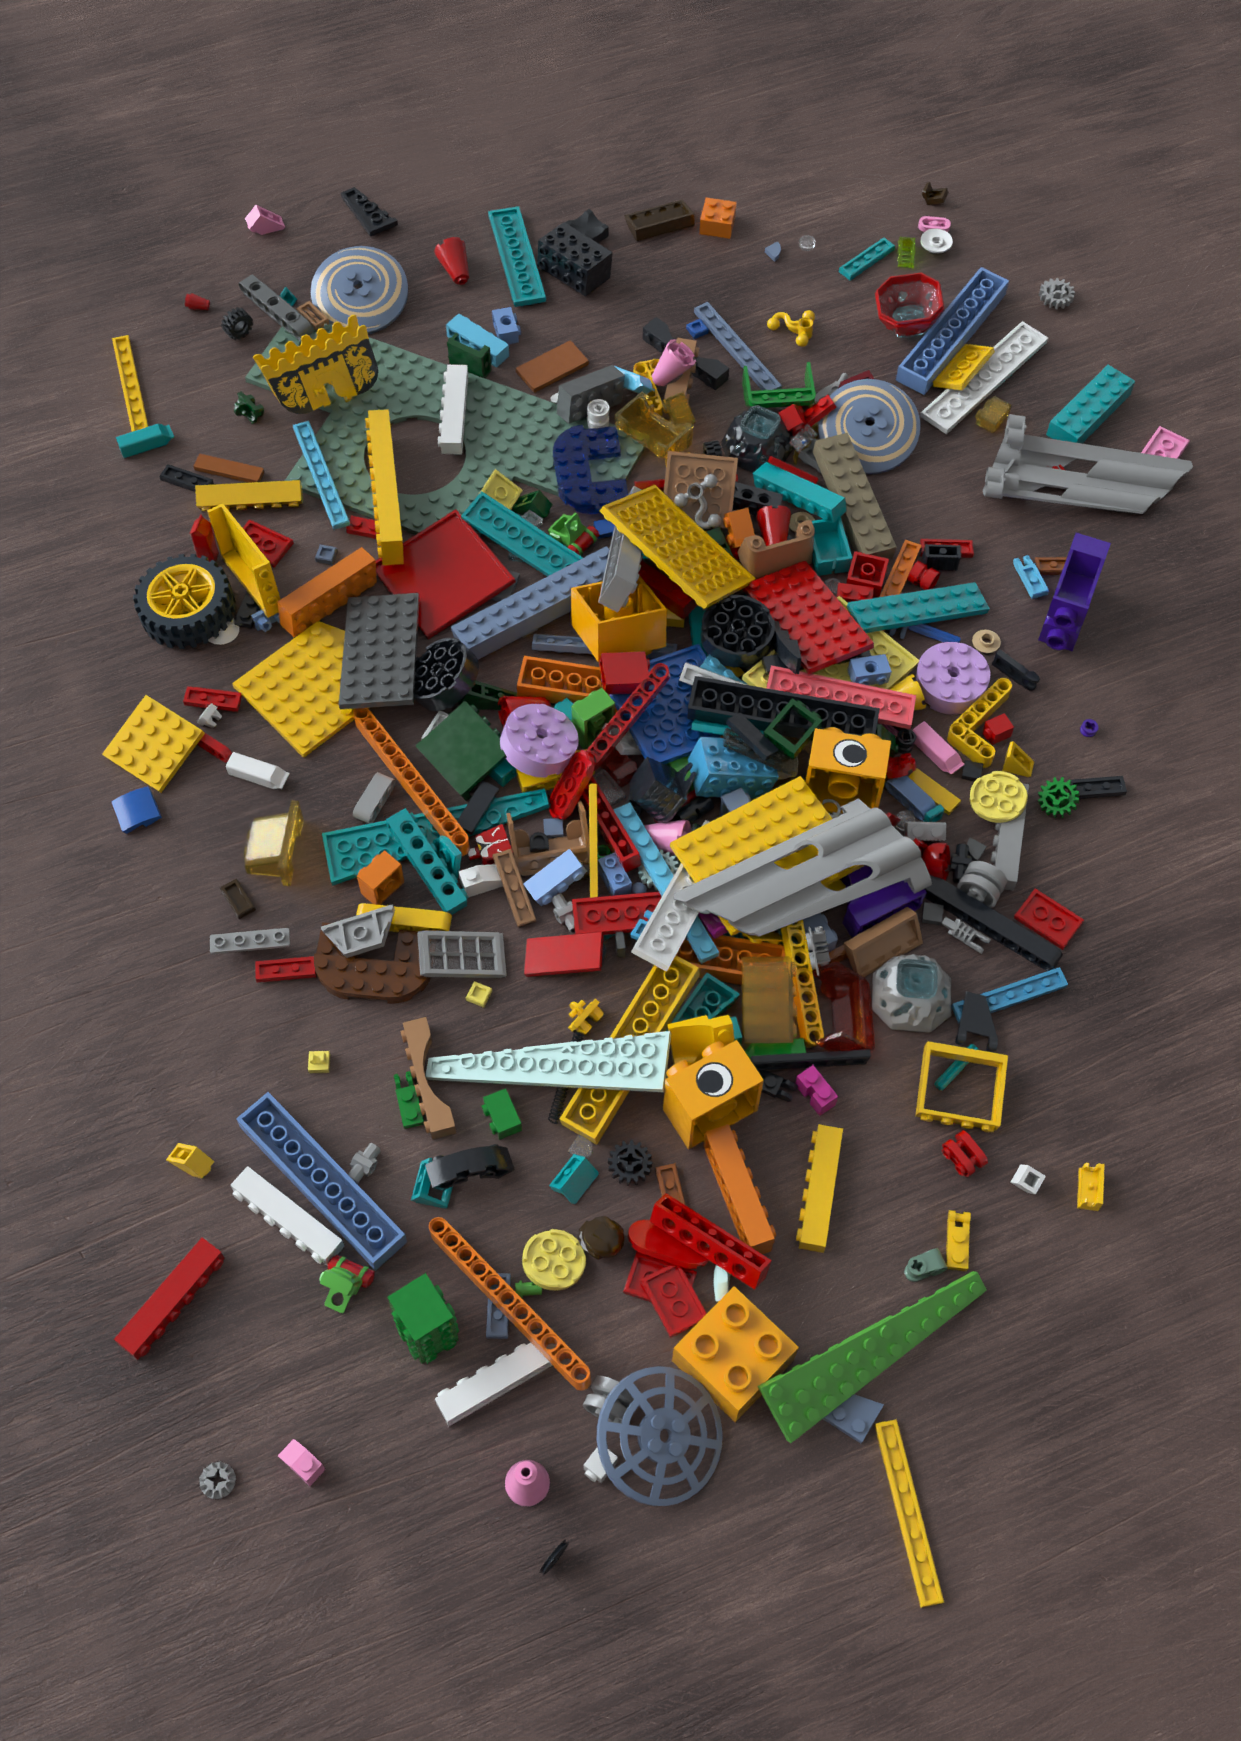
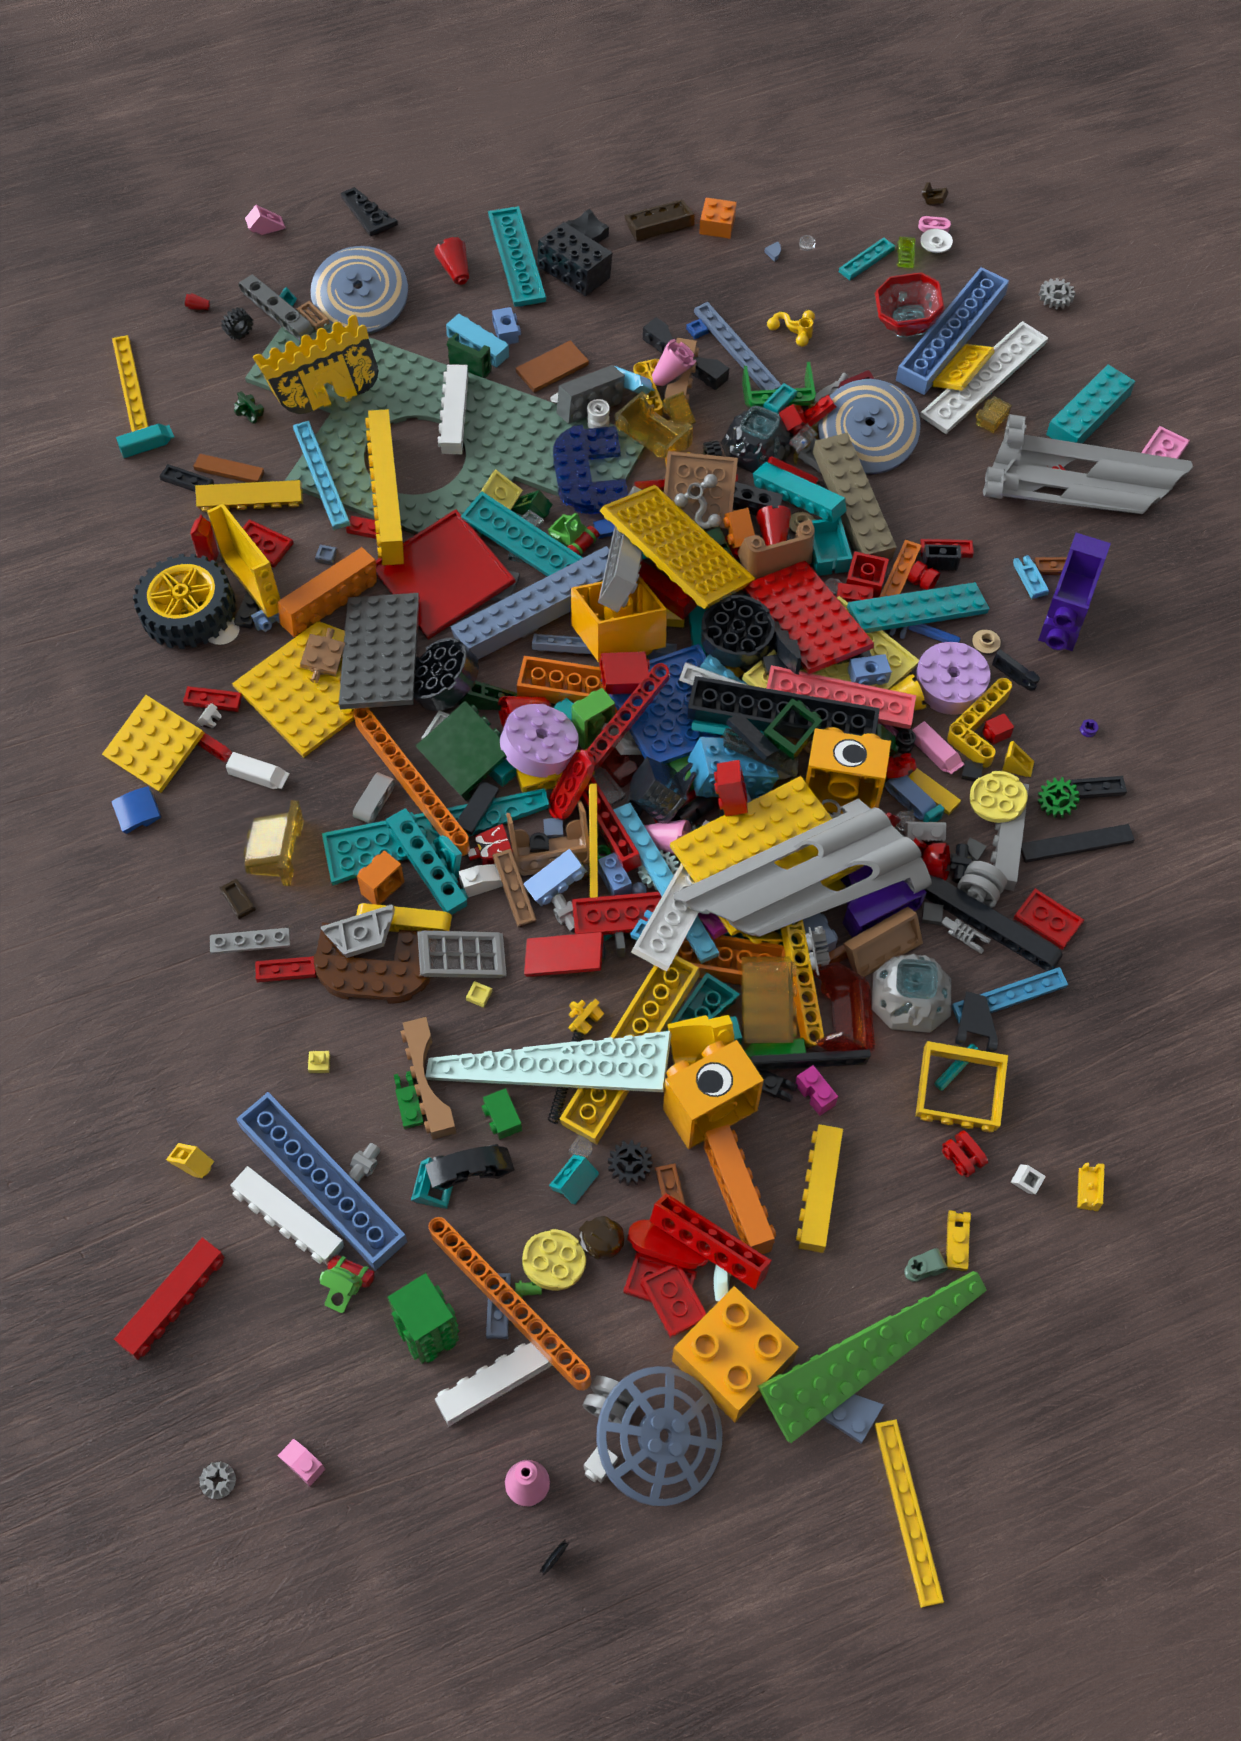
(322, 655): none -> medium nougat plate
(731, 788): none -> red brick
(780, 398): none -> teal tile
(1077, 843): none -> black tile

